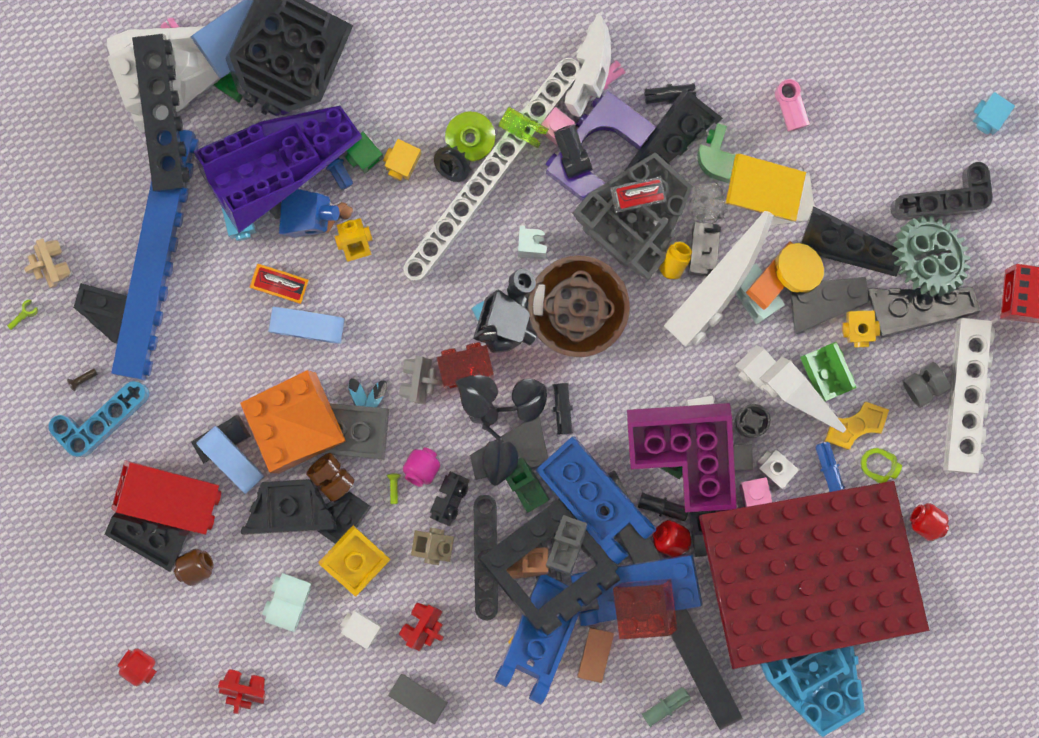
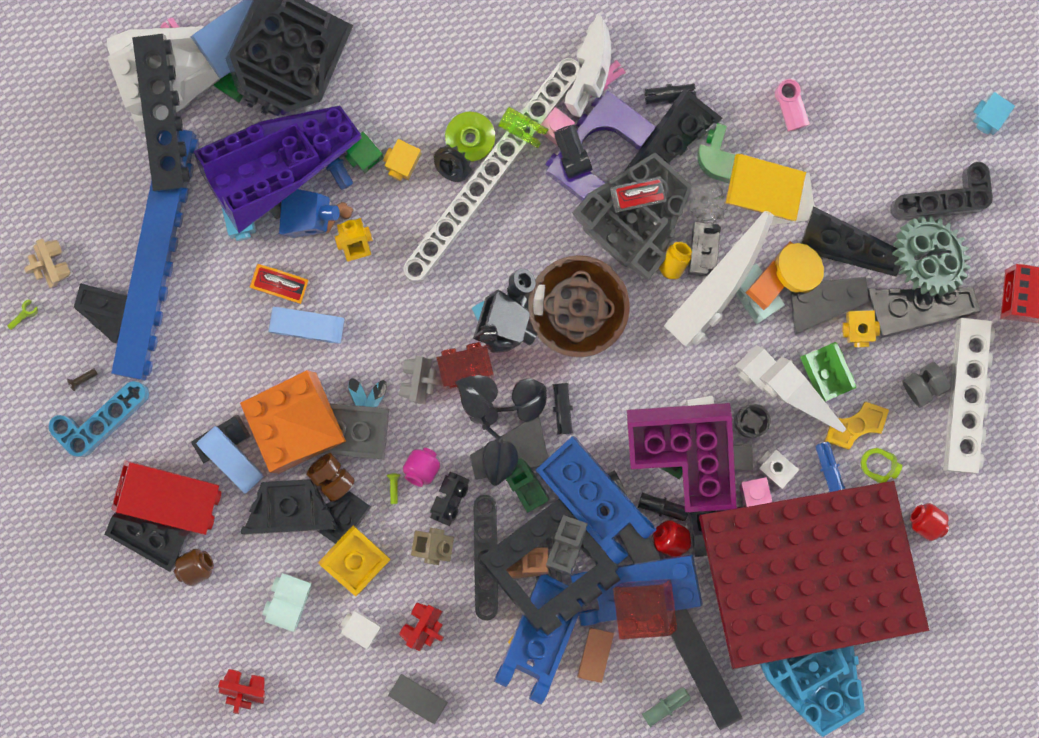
(137, 667): red head -> none
(529, 244): light aqua hinge -> none

